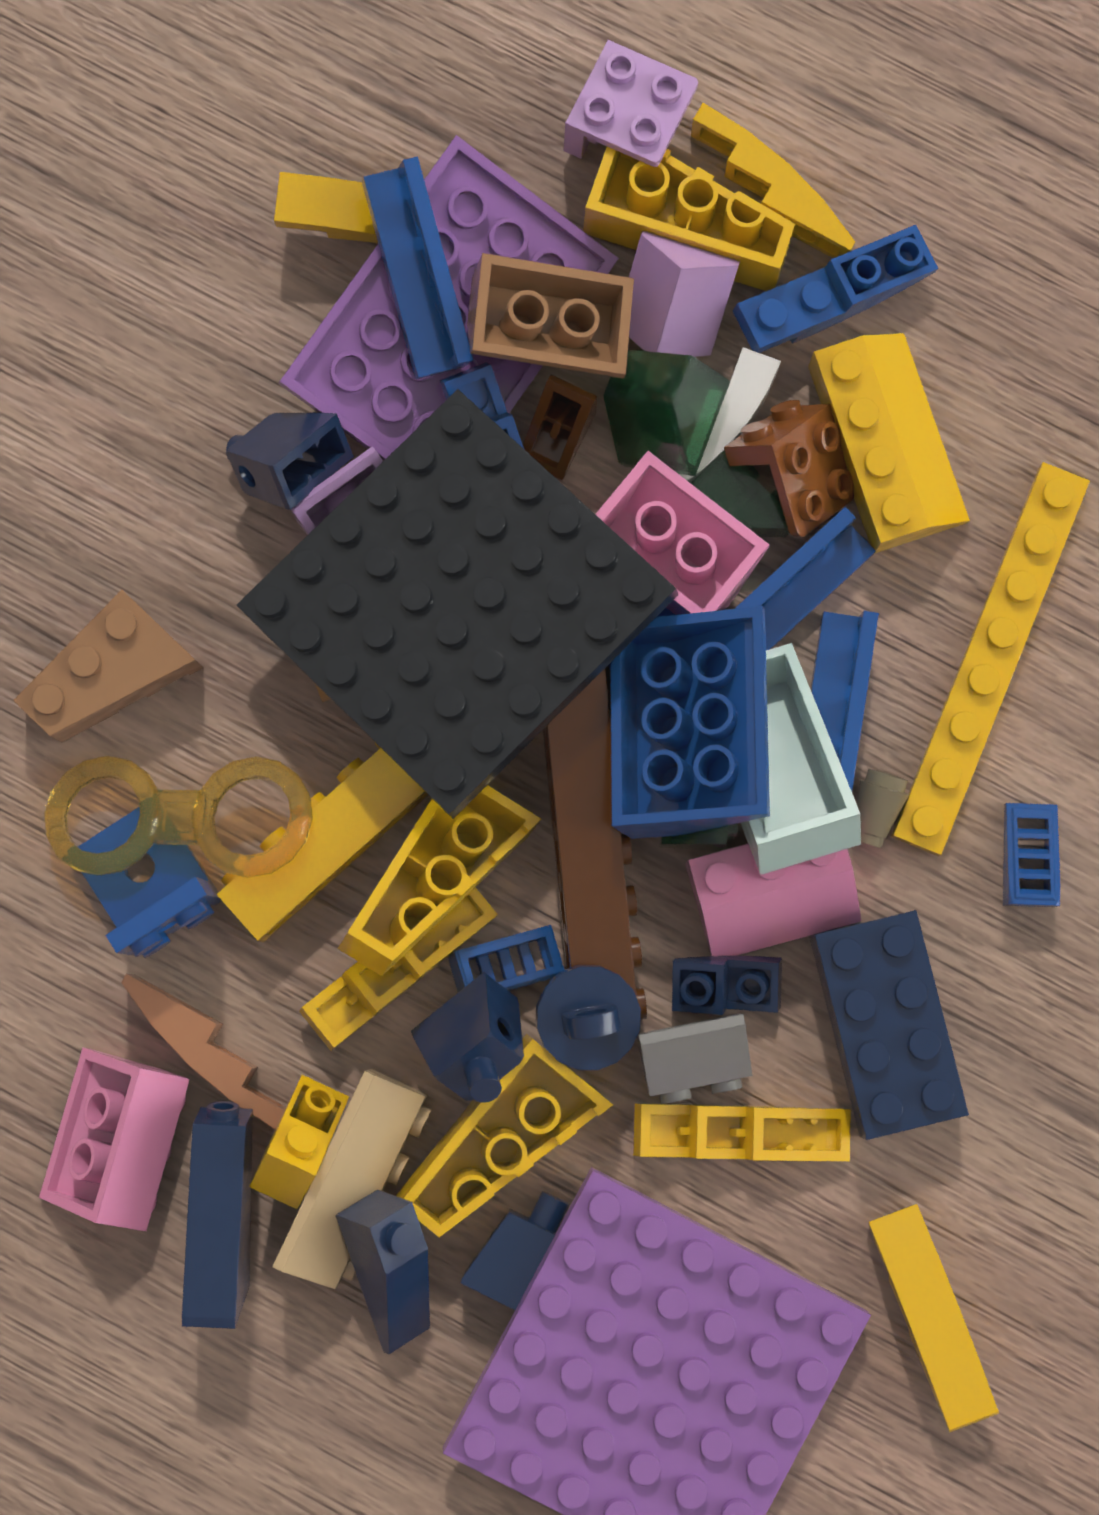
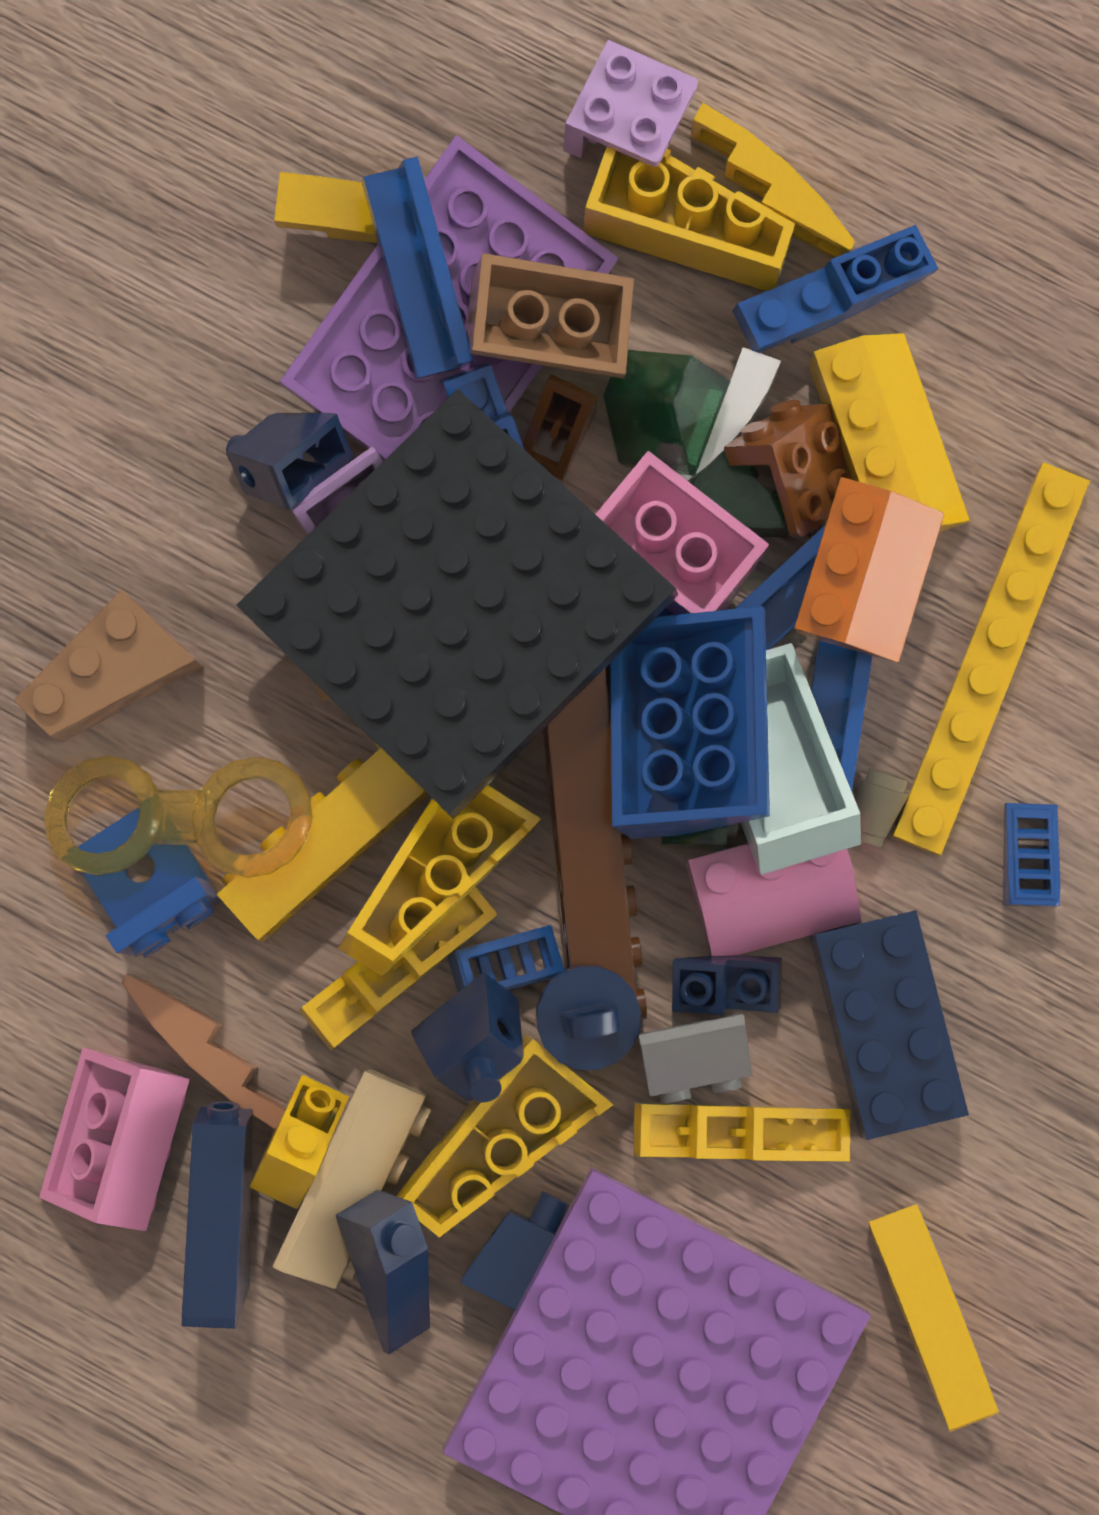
(678, 296): lavender slope -> none
(869, 570): none -> orange slope

